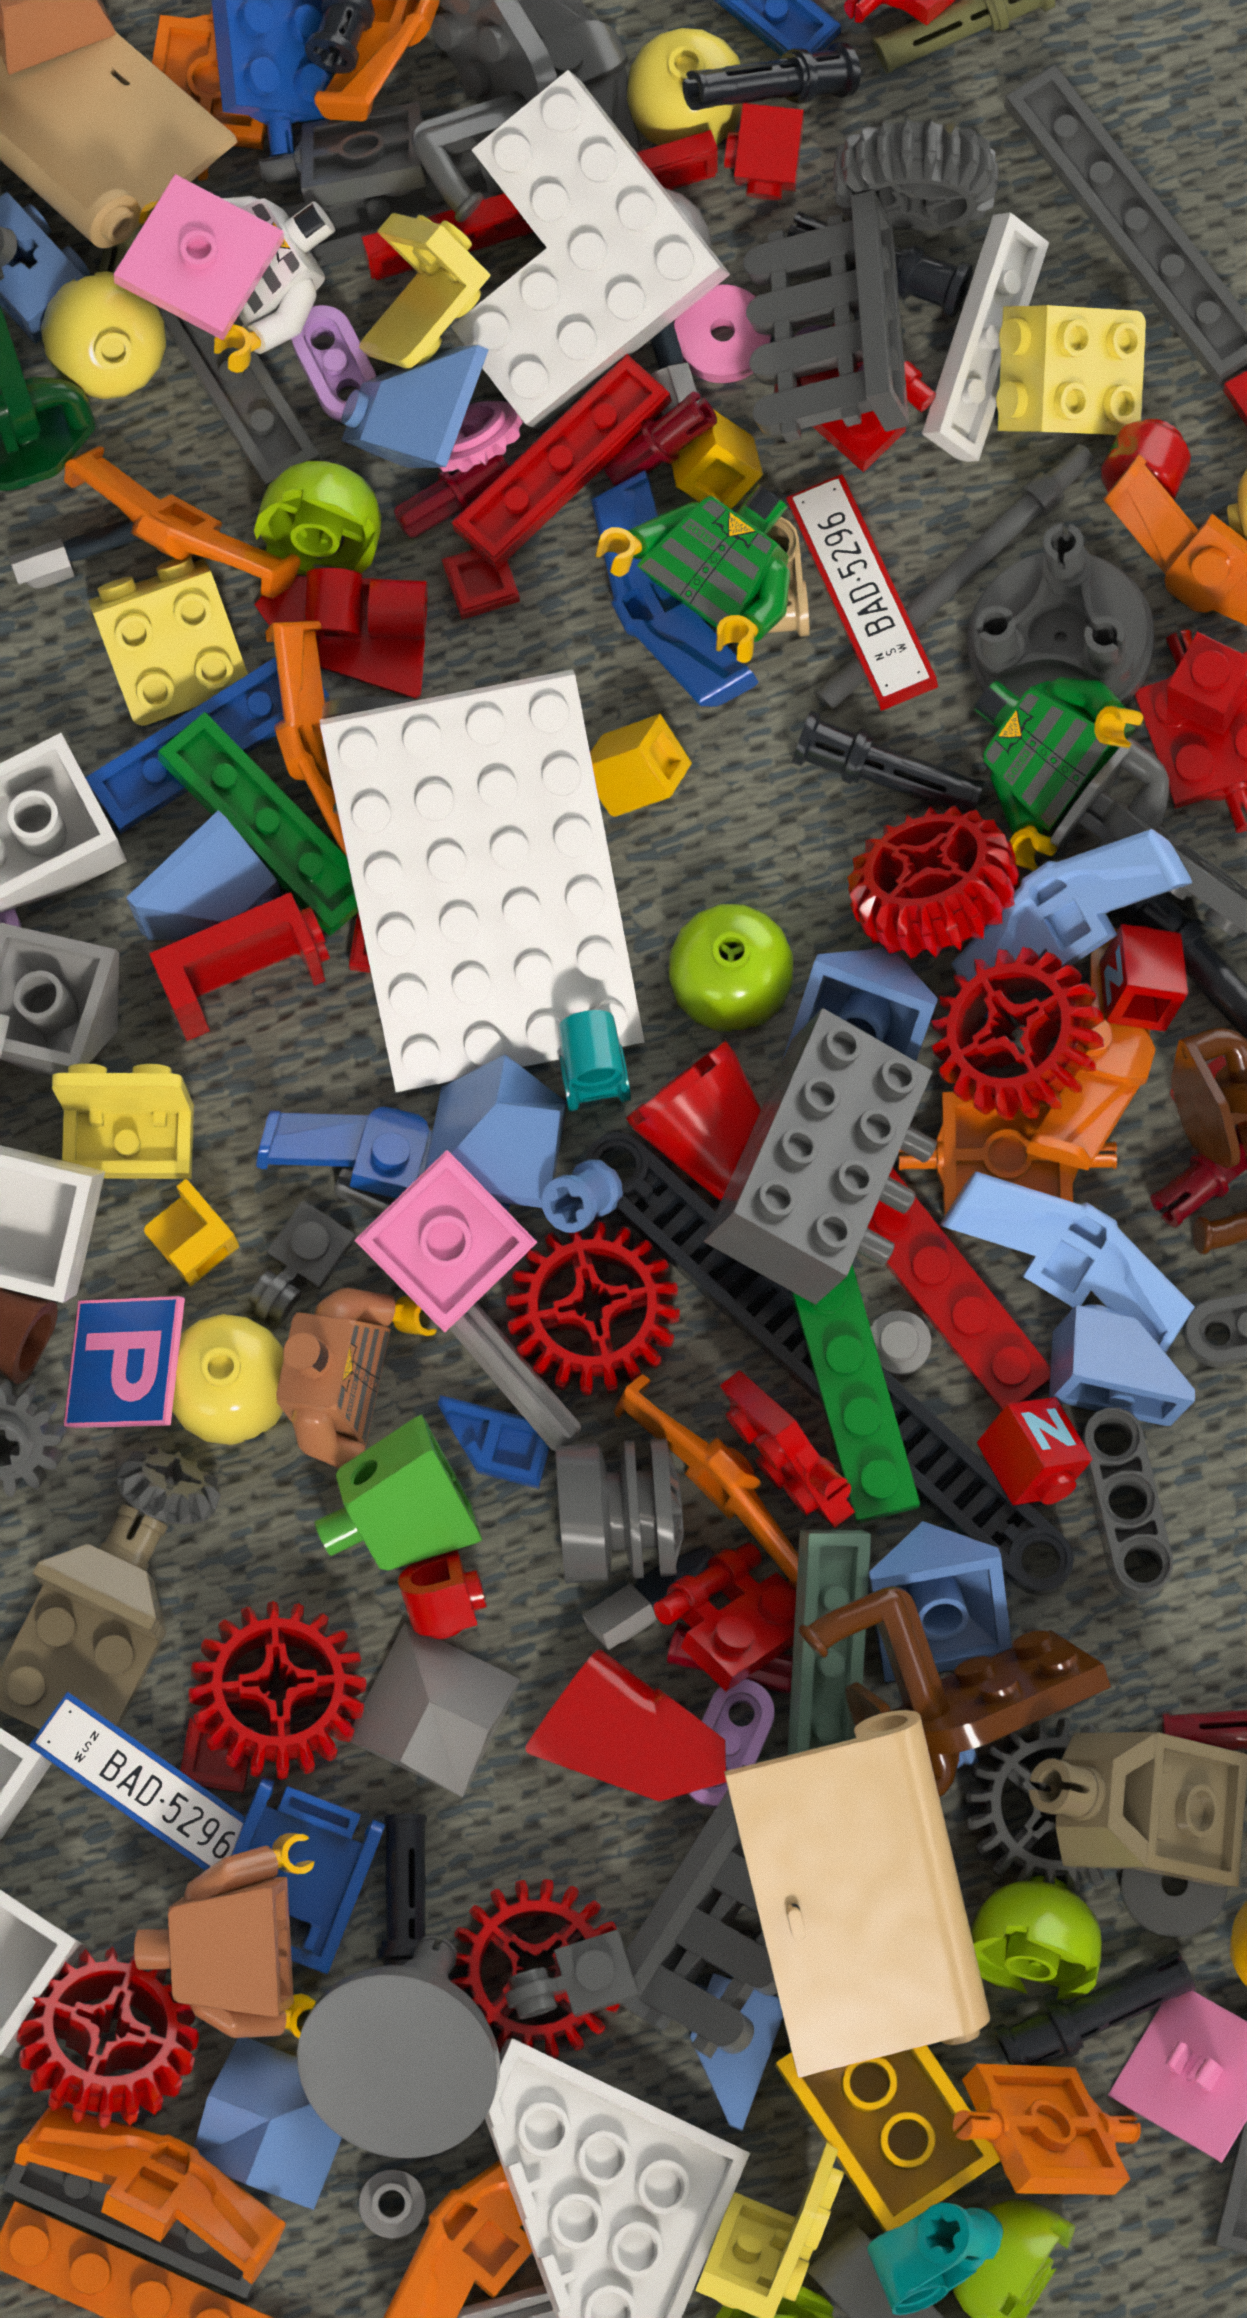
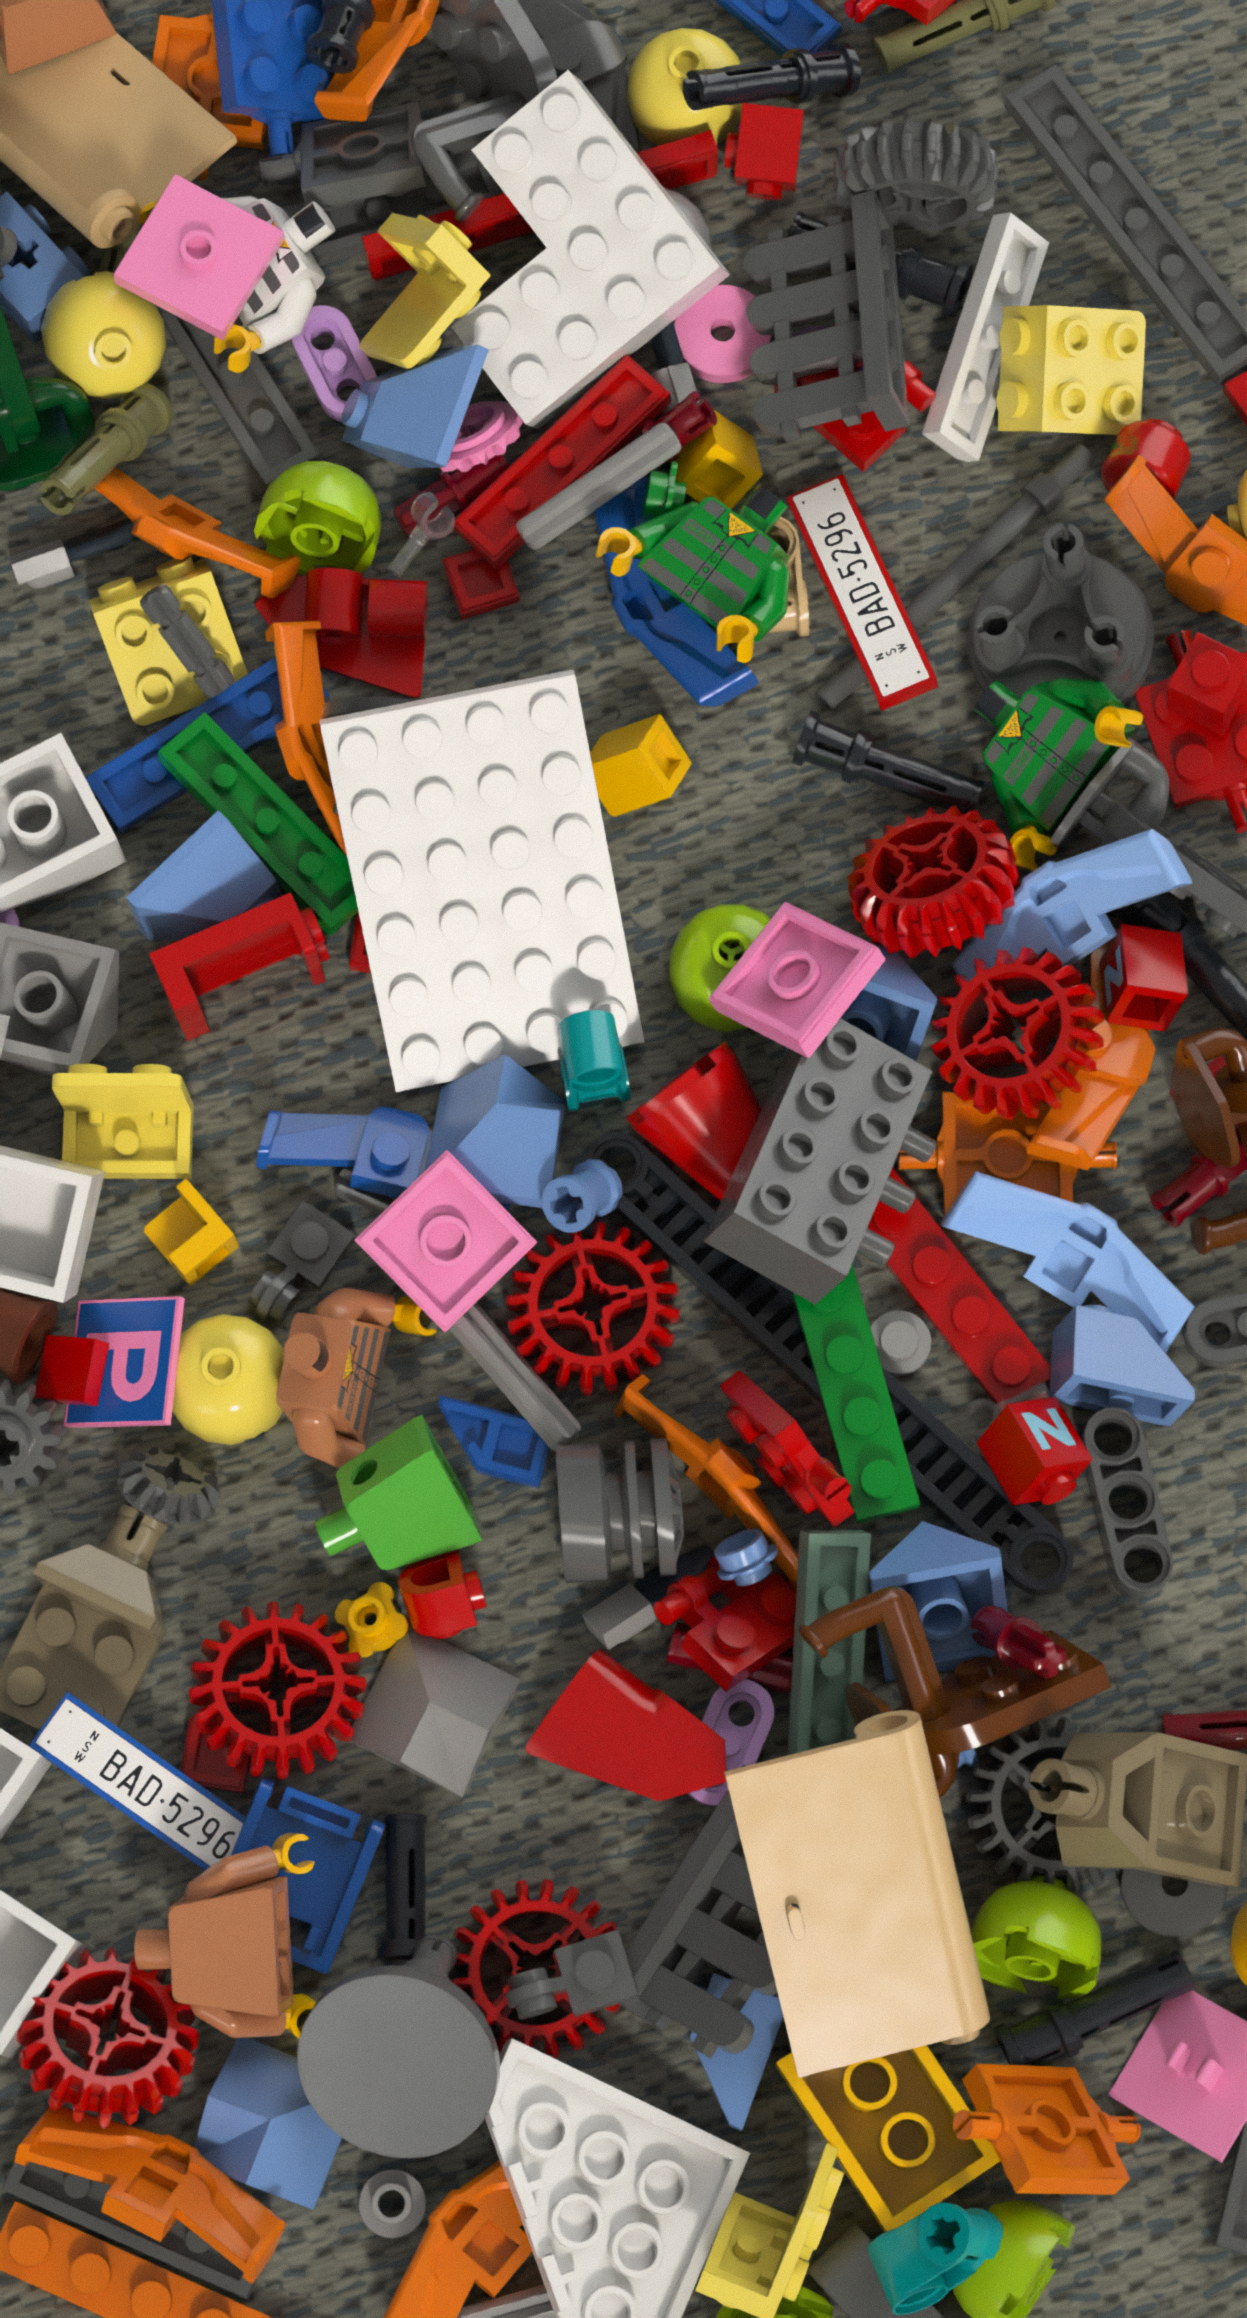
(71, 1370): none -> red tile
(118, 437): none -> olive pin
(186, 640): none -> dark grey axle
(389, 1623): none -> yellow plate
(424, 530): none -> clear hand
(598, 486): none -> light grey axle
(662, 493): none -> green plate
(745, 1557): none -> medium blue plate
(797, 979): none -> bright pink plate
(982, 1406): none -> clear hand
(1017, 1641): none -> dark red axle

